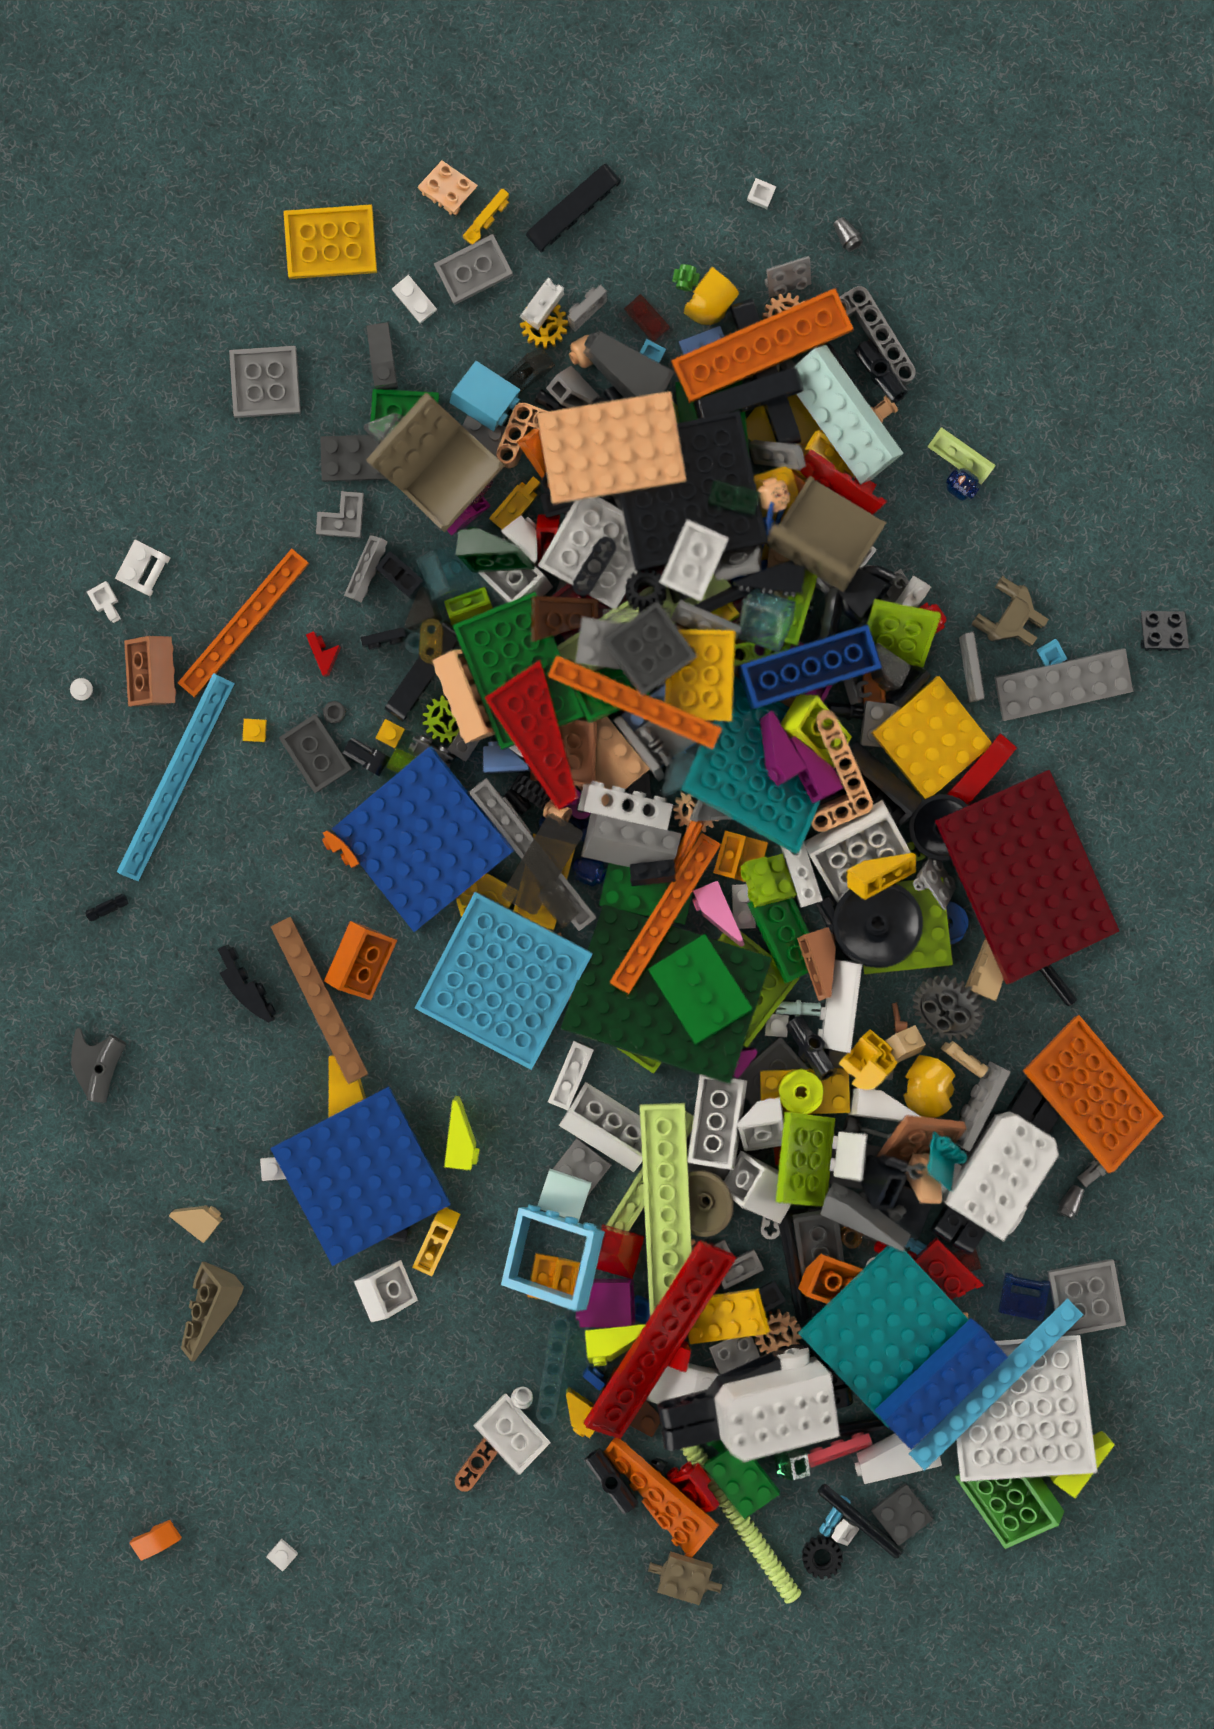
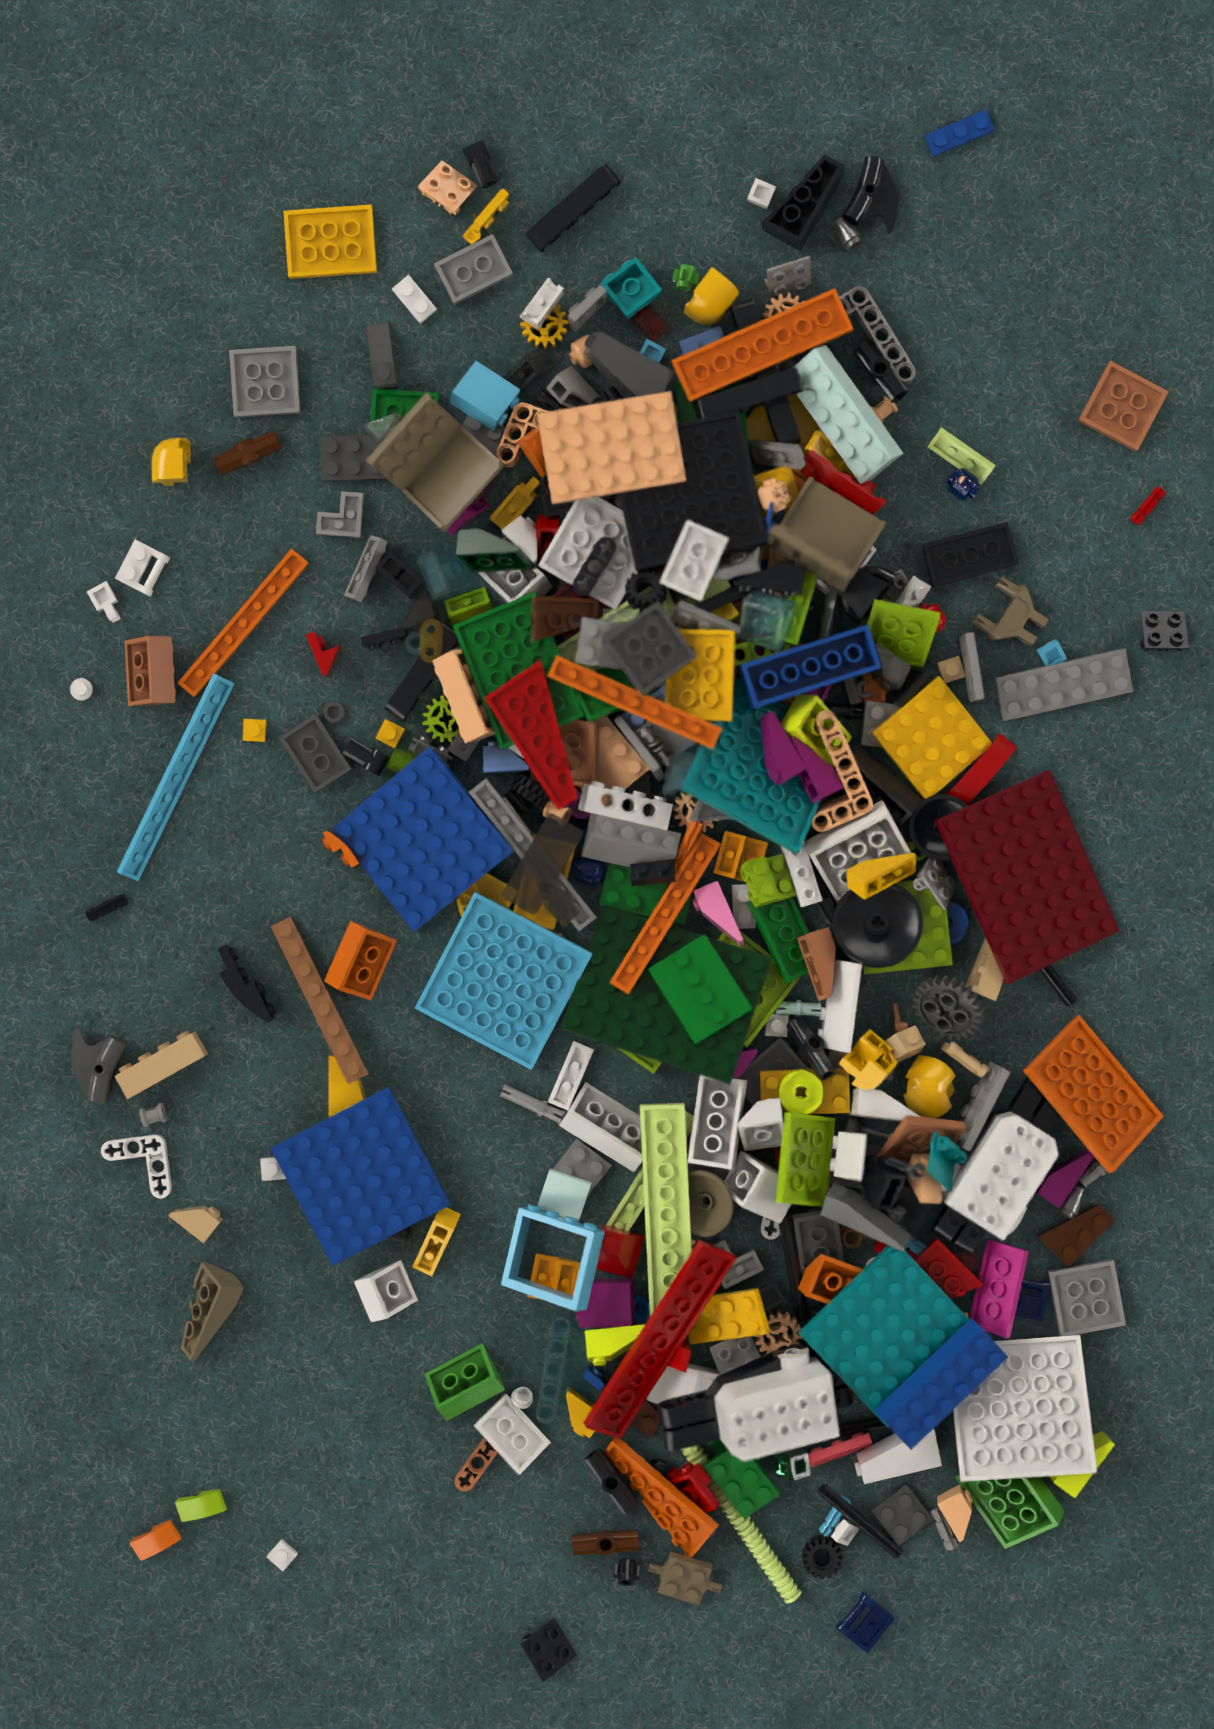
(151, 1156): none -> white beam
(153, 1115): none -> light grey bush
(160, 1065): none -> tan brick
(171, 461): none -> yellow brick
(200, 1506): none -> lime slope
(247, 452): none -> reddish brown piece
(461, 1144): neon yellow slope -> none
(464, 1382): none -> bright green slope
(480, 162): none -> black piece
(532, 1104): none -> light grey pin
(548, 1649): none -> black hinge
(590, 1542): none -> reddish brown piece
(626, 1571): none -> black gear
(631, 287): none -> teal plate
(733, 497): clear green slope -> none
(801, 209): none -> black wedge
(872, 1625): none -> clear blue plate
(881, 200): none -> black pin
(944, 1529): none -> light grey axle
(951, 669): none -> tan plate
(956, 1509): none -> light nougat slope
(959, 133): none -> blue plate
(970, 554): none -> black plate
(995, 1384): medium azure plate -> none
(1002, 1278): none -> dark pink plate
(1062, 1178): none -> magenta slope
(1075, 1235): none -> reddish brown wing
(1123, 406): none -> nougat plate
(1148, 505): none -> red axle

